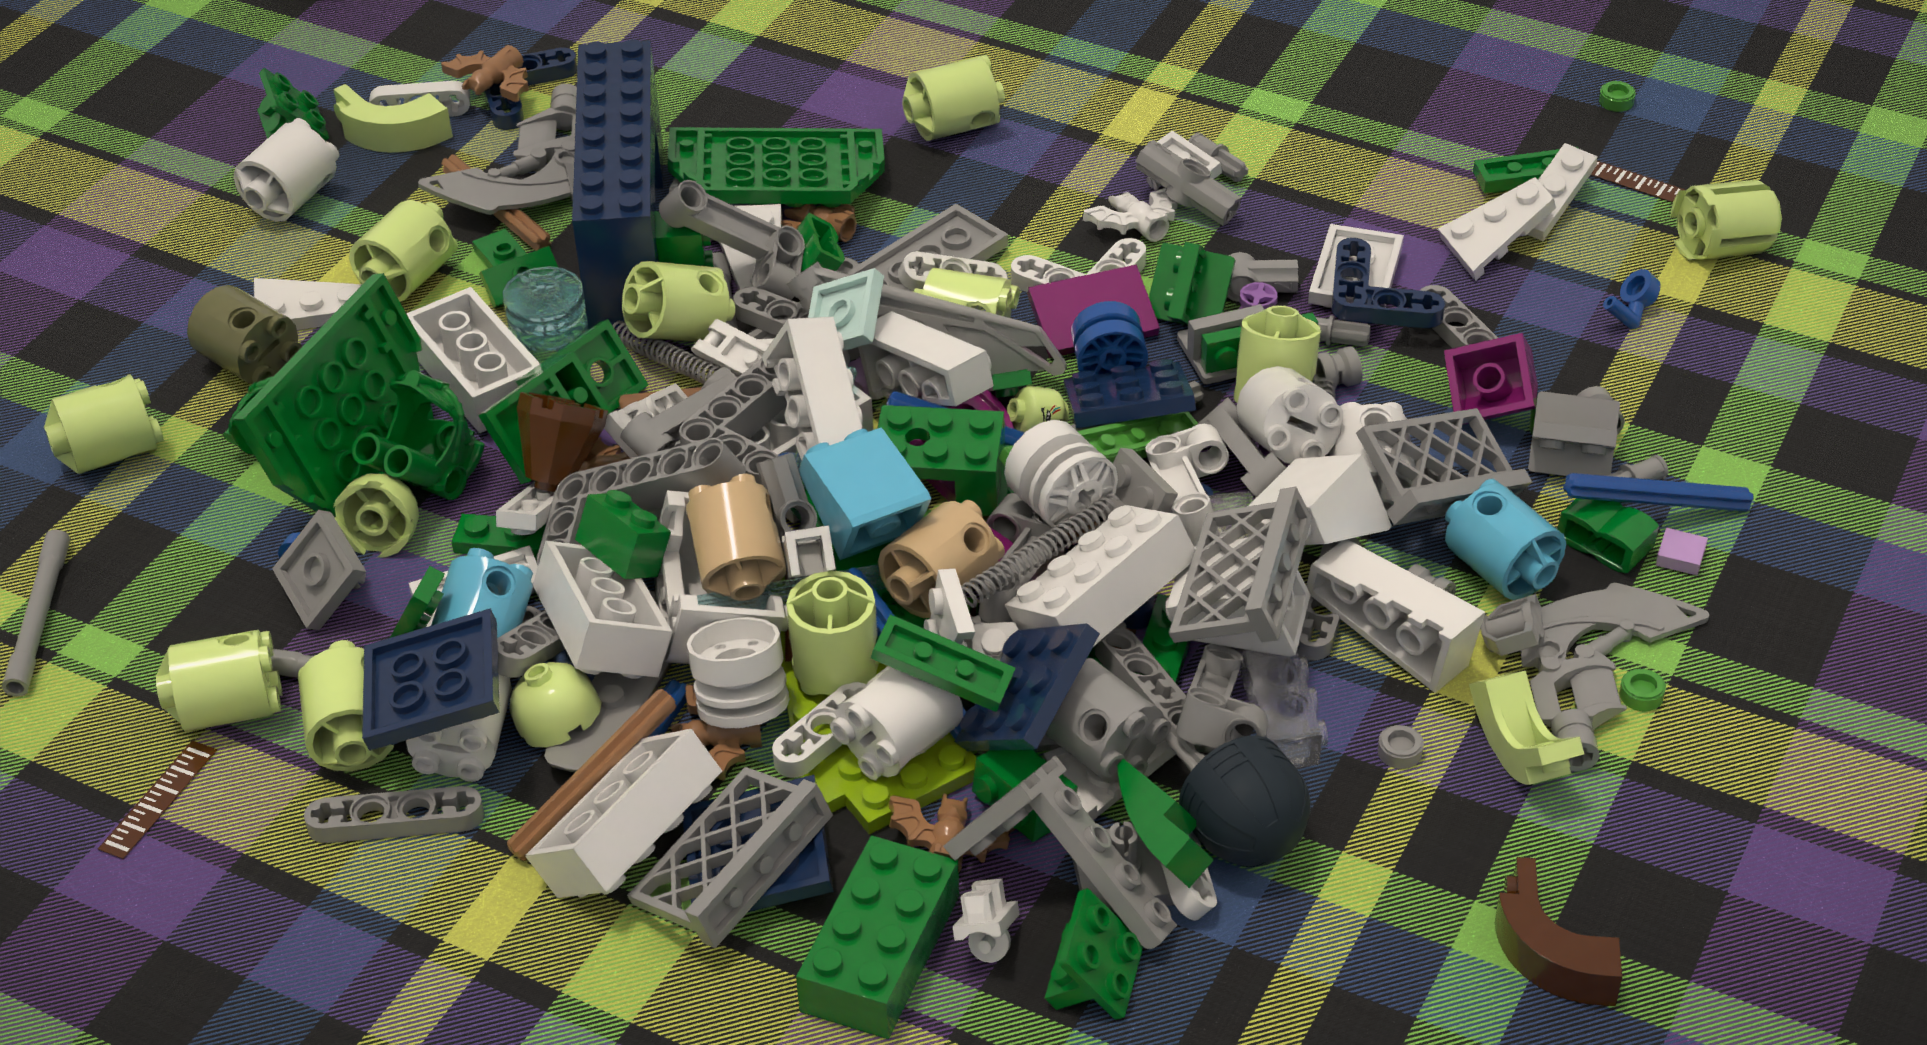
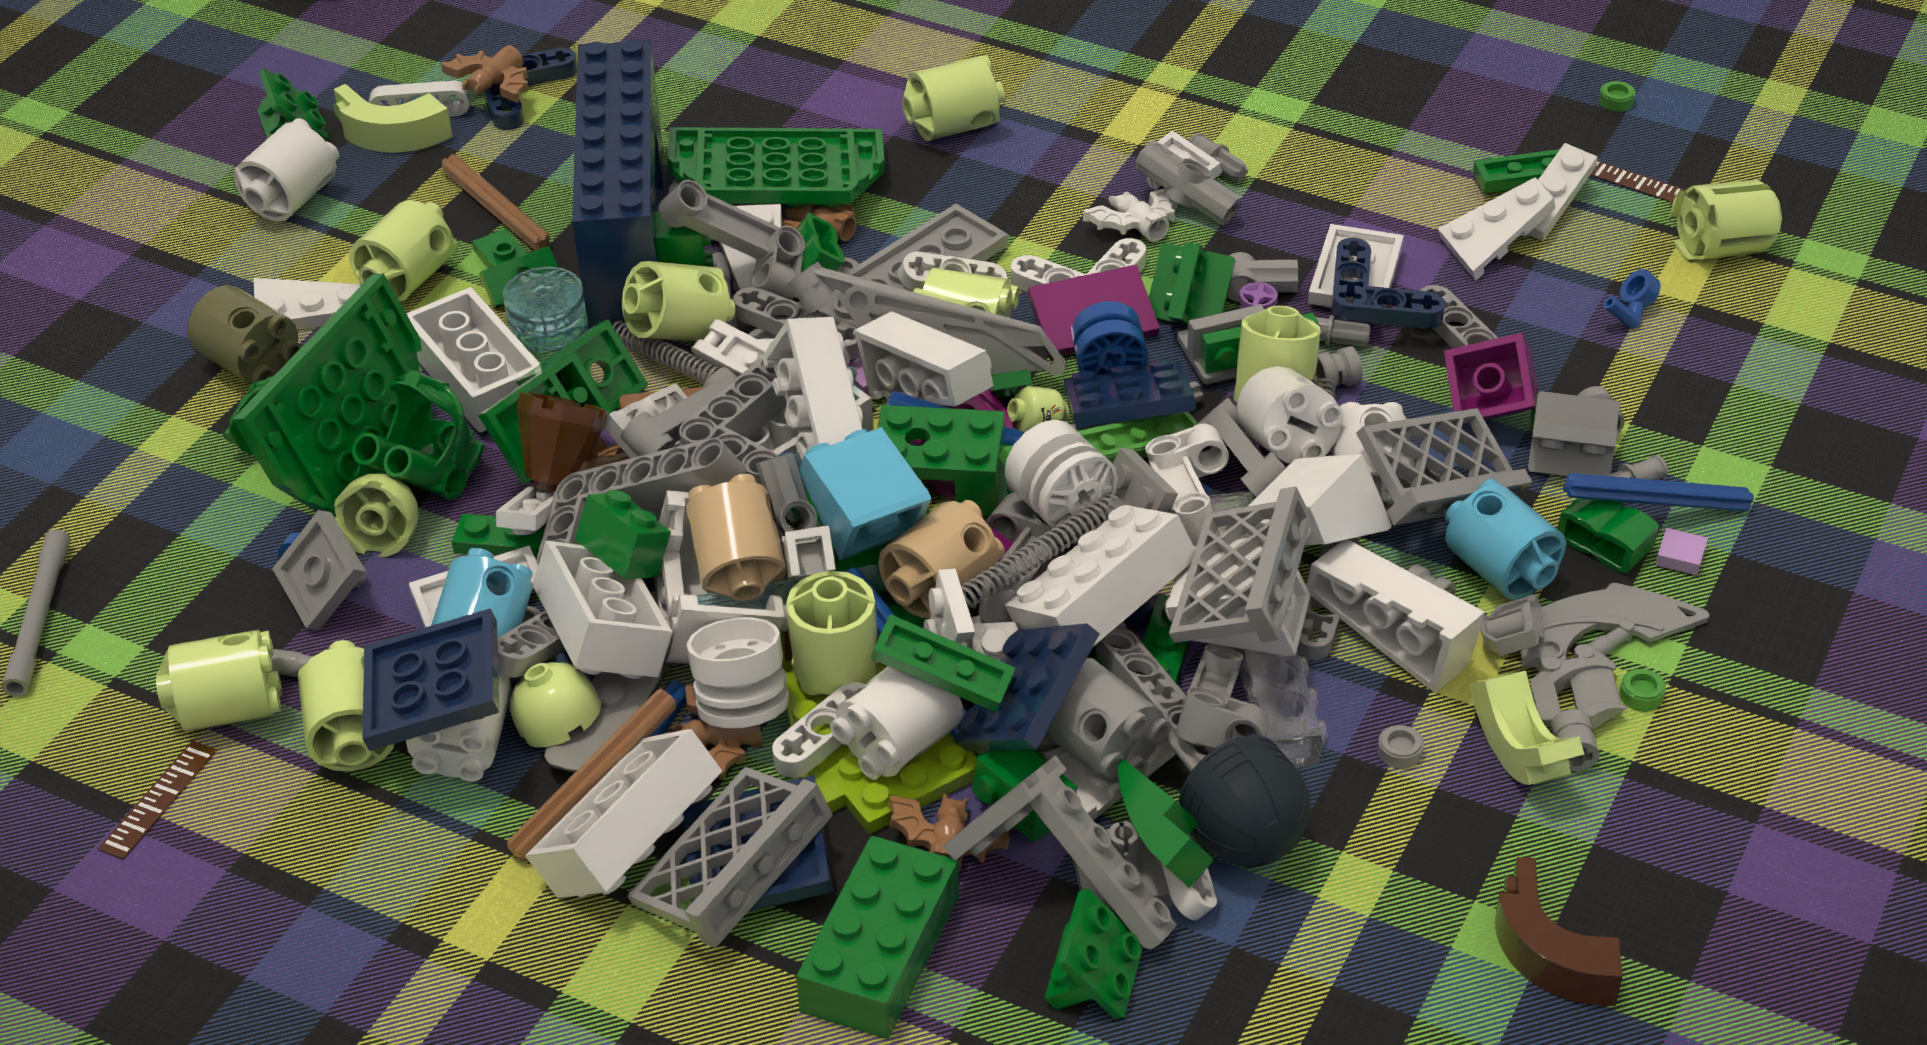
(101, 425): yellowish green cylinder -> none
(394, 819): light grey beam -> none
(423, 601): green plate -> none
(536, 147): light grey piece -> none
(853, 305): light aqua plate -> none
(986, 920): white hips -> none

